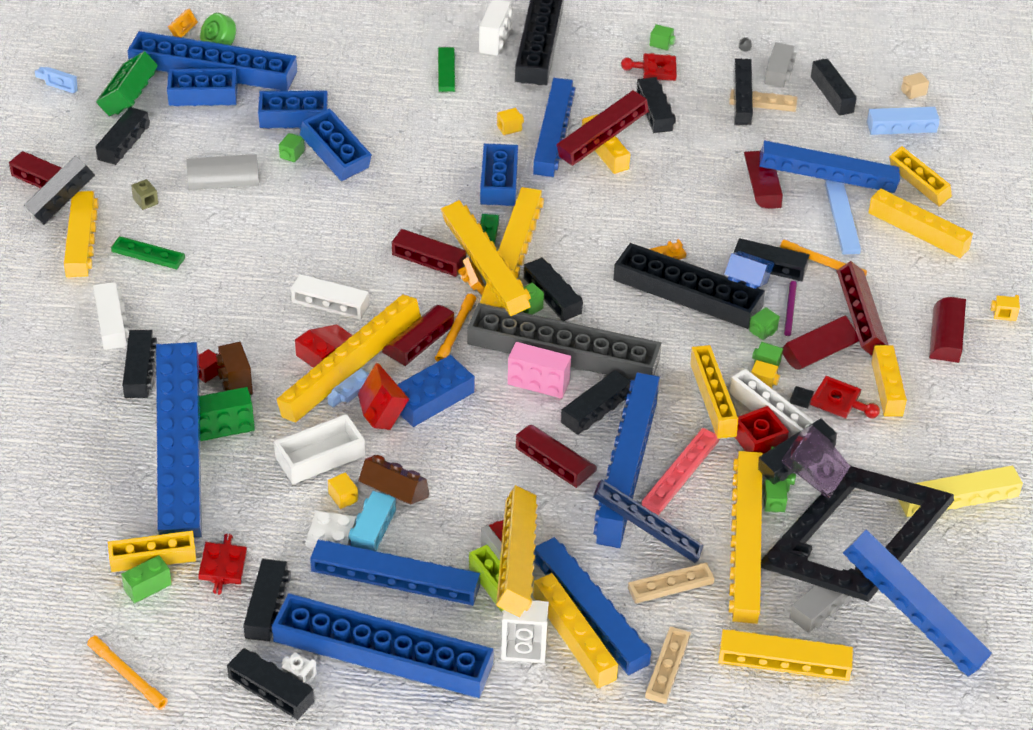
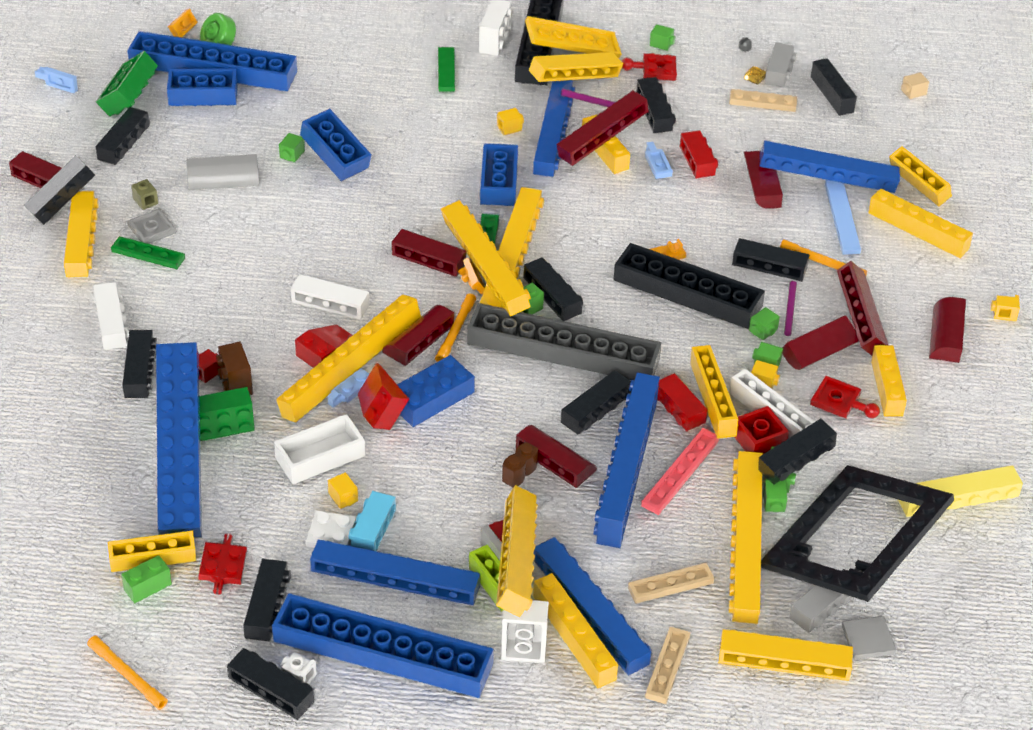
(151, 226): none -> light grey tile
(289, 108): blue brick -> none
(394, 480): reddish brown slope -> none
(520, 464): none -> reddish brown brick
(539, 370): bright pink brick -> none
(571, 37): none -> yellow plate
(575, 66): none -> yellow brick
(586, 98): none -> magenta bar
(648, 521): dark blue tile -> none
(657, 161): none -> light blue hinge
(681, 402): none -> red brick
(698, 154): none -> red brick
(743, 91): black brick -> none
(748, 268): brick -> none
(755, 75): none -> clear yellow plate
(801, 397): black tile -> none
(816, 461): clear purple slope -> none
(869, 637): none -> light grey tile
(903, 120): light blue brick -> none
(917, 603): brick -> none

